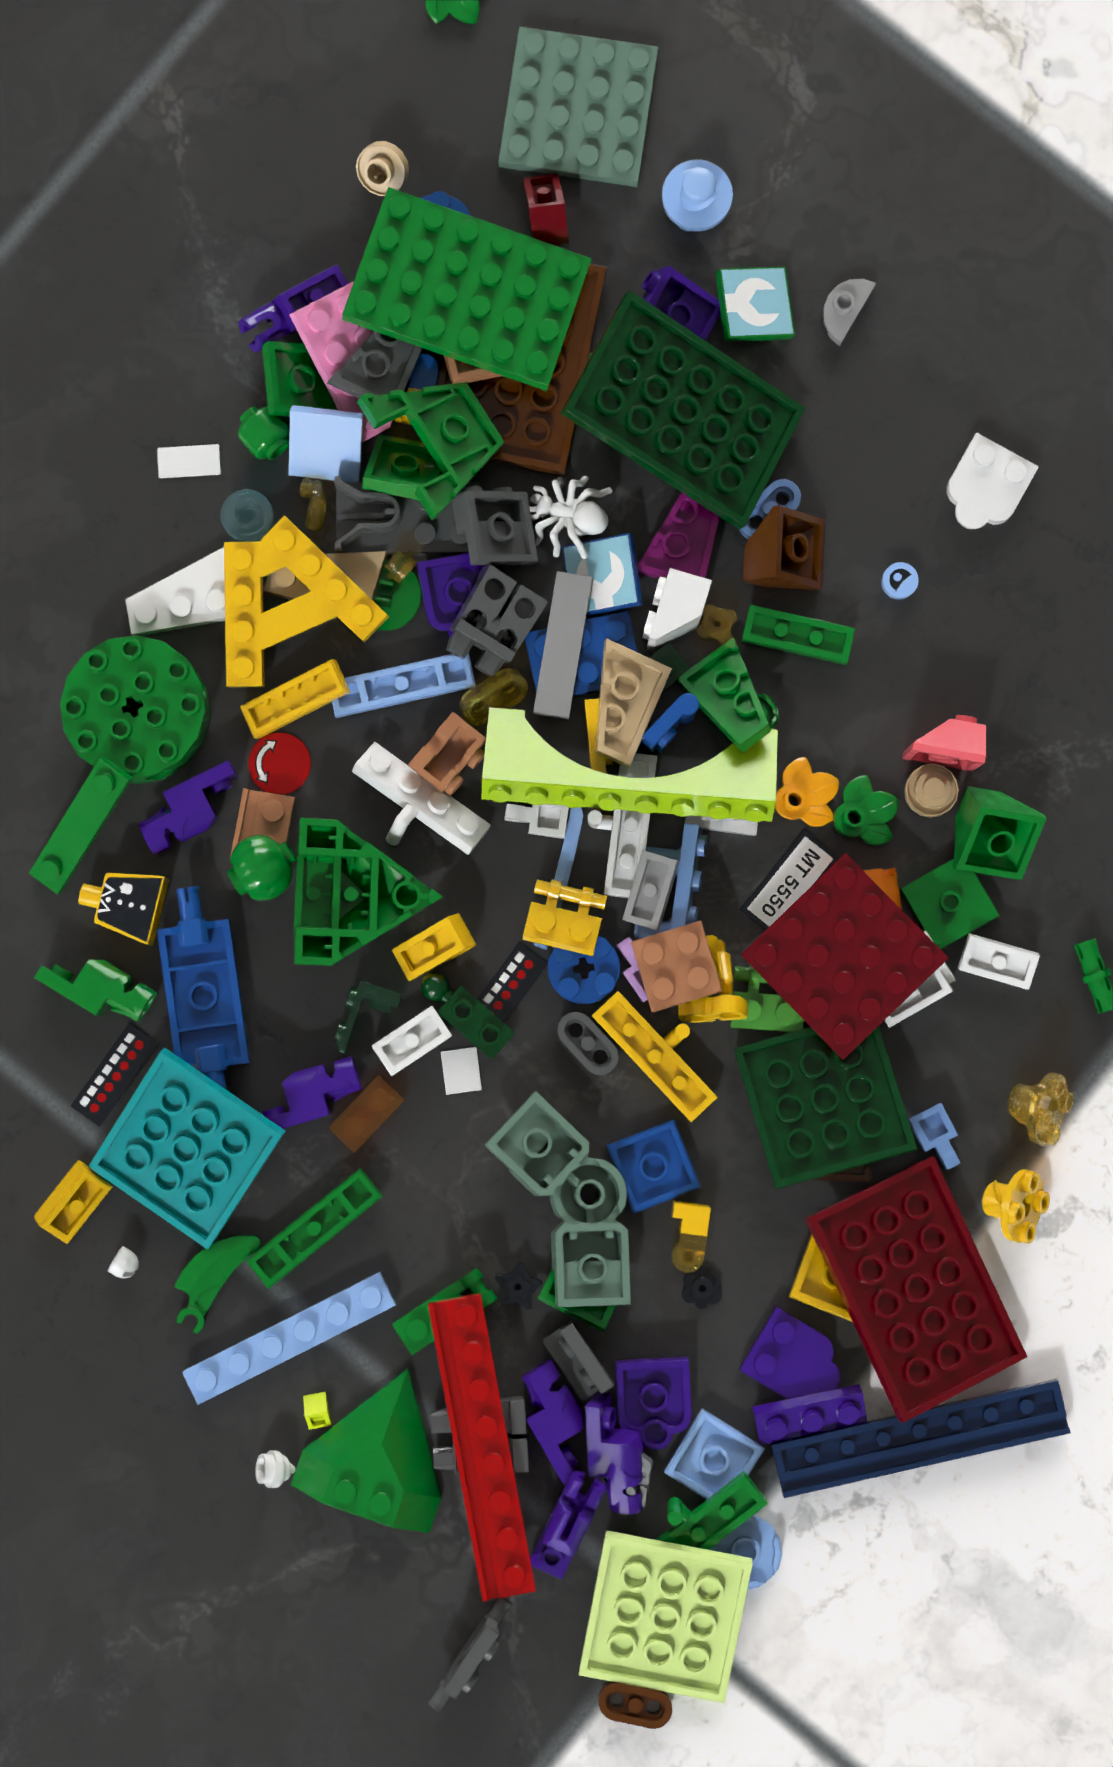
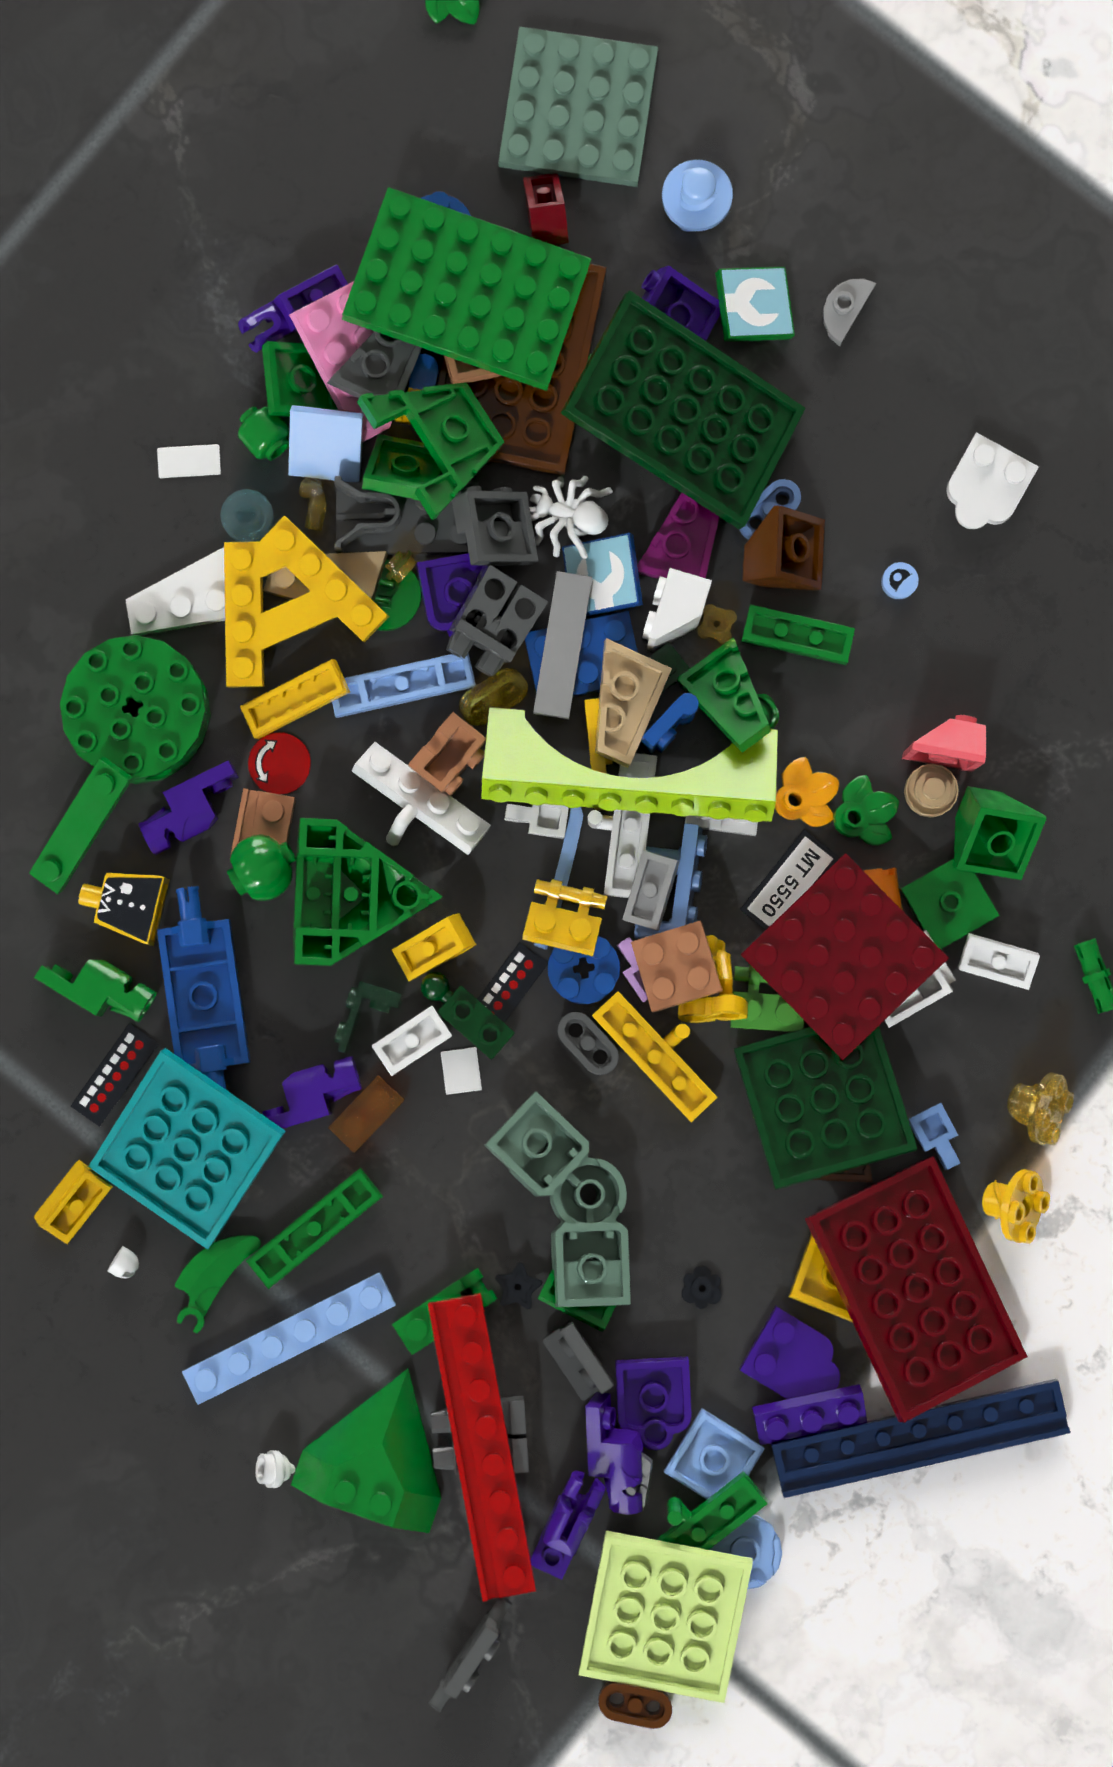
(316, 1410): neon yellow piece -> none
(382, 167): tan plate -> none
(555, 1418): dark purple plate -> none
(654, 1166): blue tile -> none
(691, 1244): leg -> none

